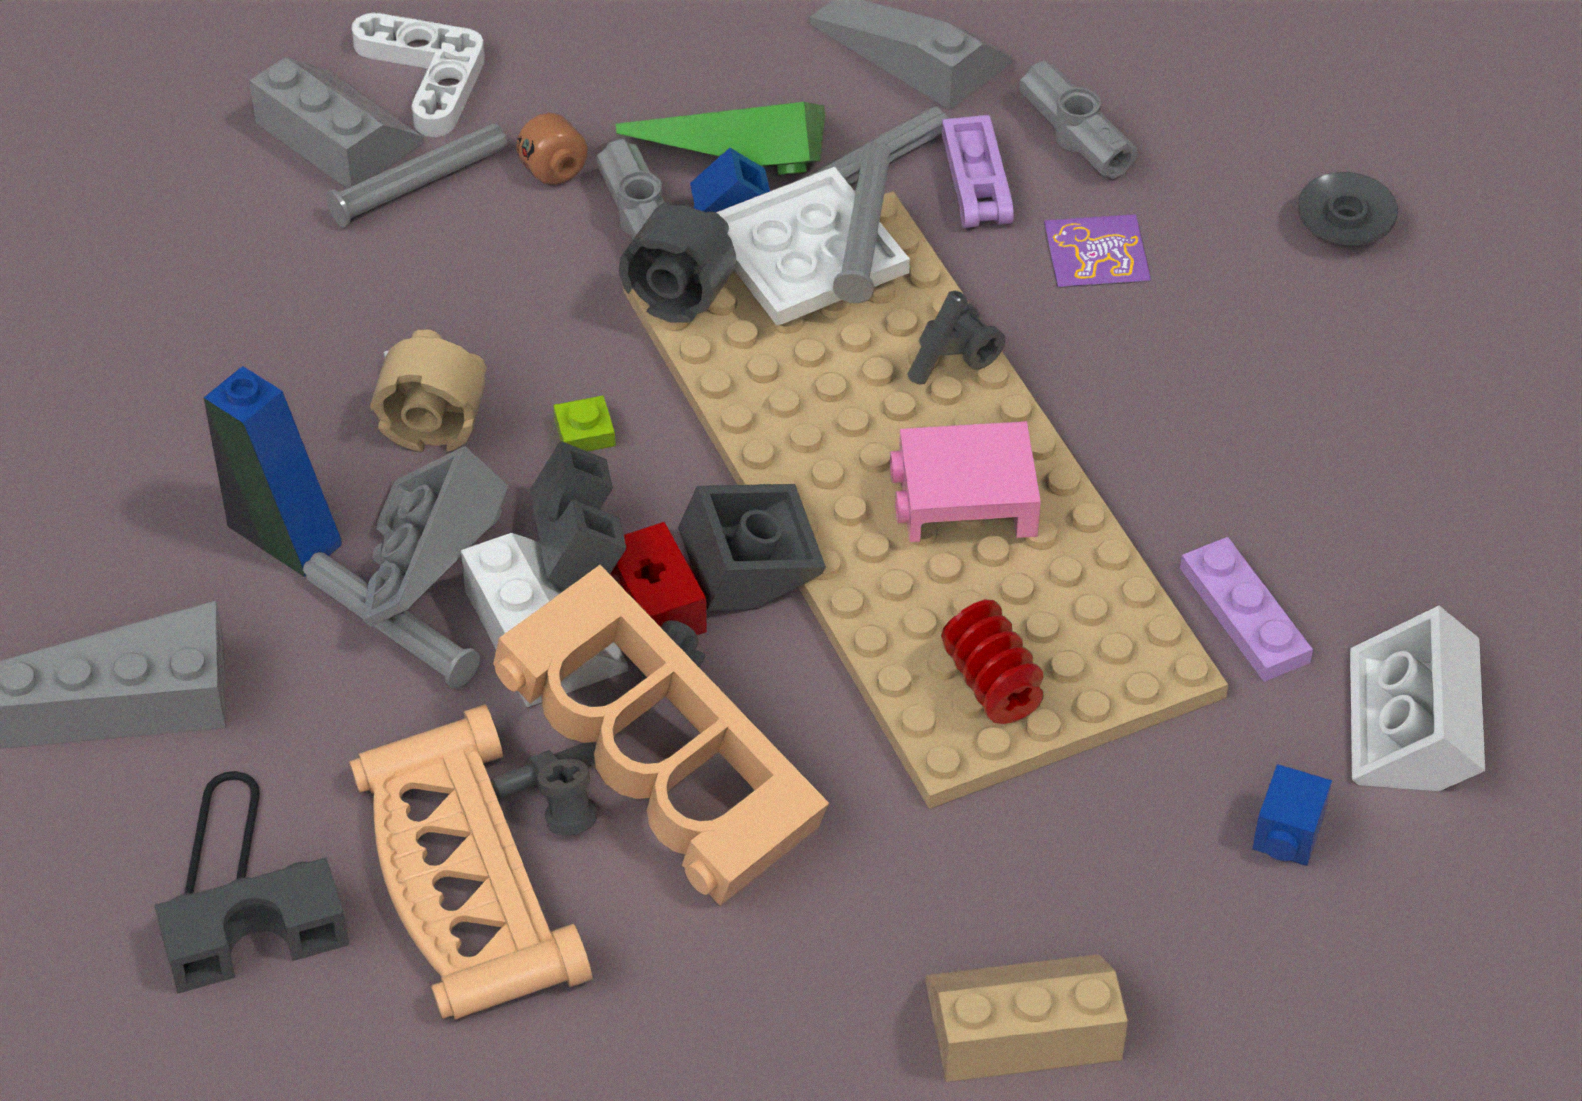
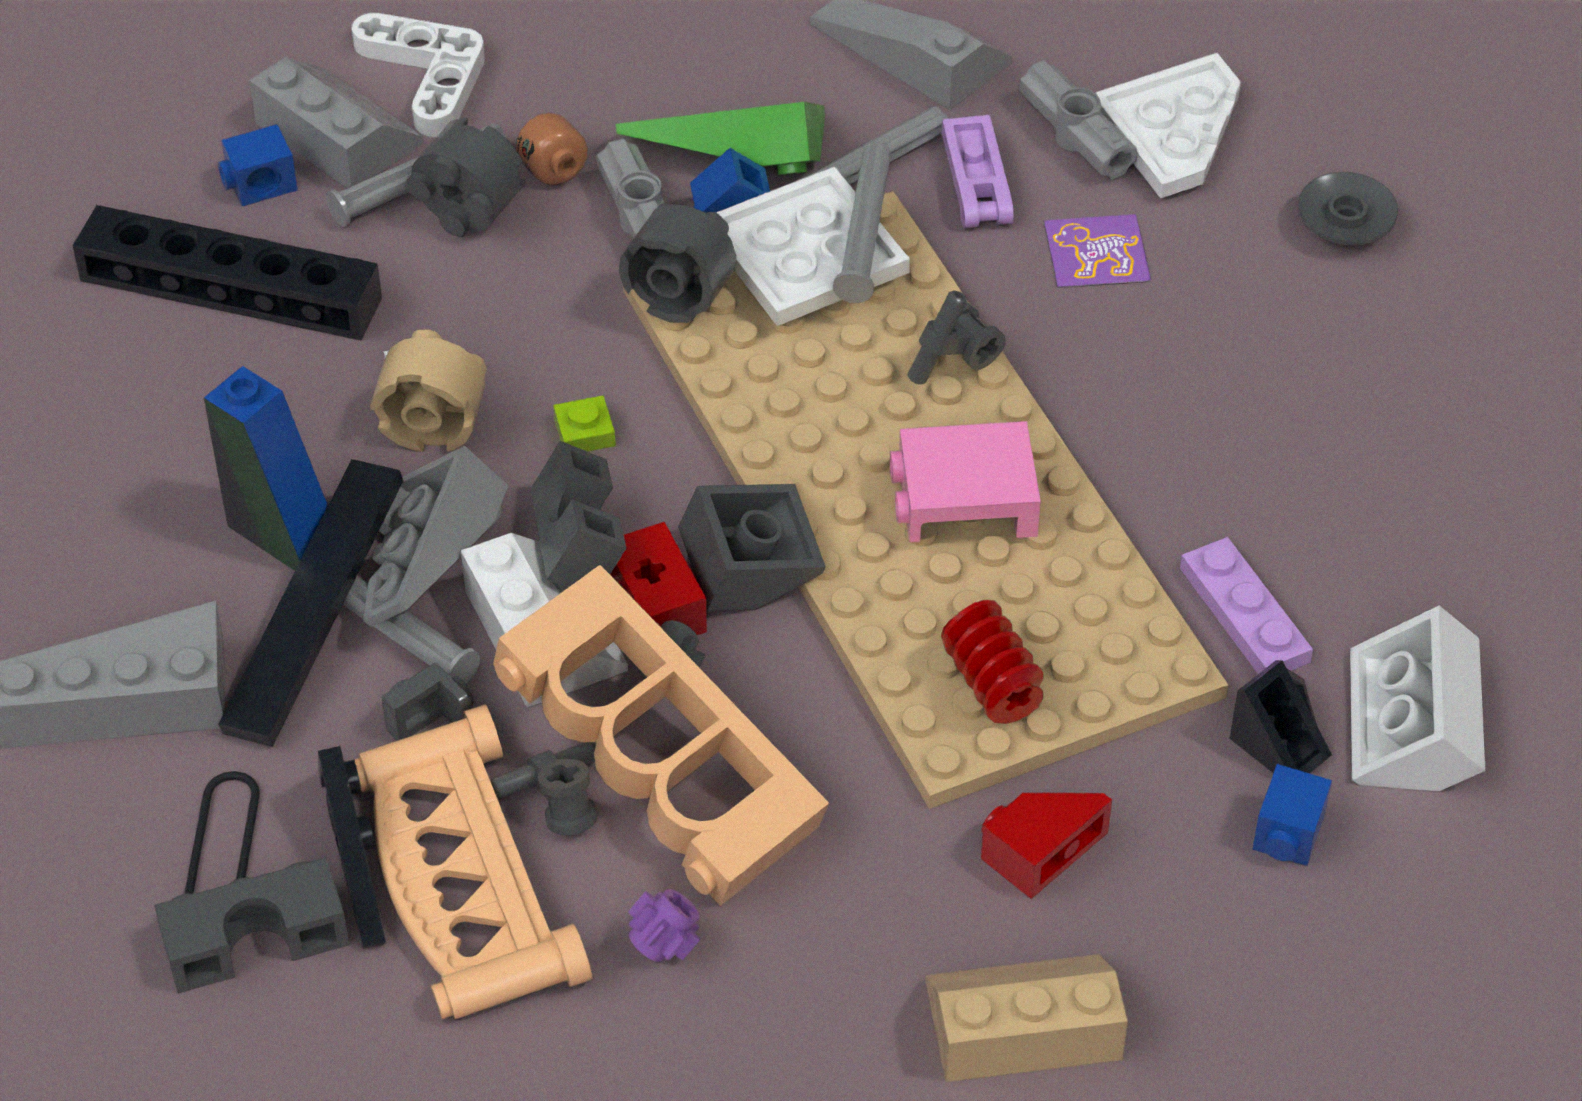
(228, 272): none -> black brick
(257, 165): none -> blue brick
(311, 603): none -> black tile
(352, 838): none -> black wing
(424, 699): none -> dark grey bracket
(466, 176): none -> dark grey brick
(664, 925): none -> medium lavender gear
(1042, 835): none -> red slope
(1175, 120): none -> white plate
(1277, 721): none -> black slope

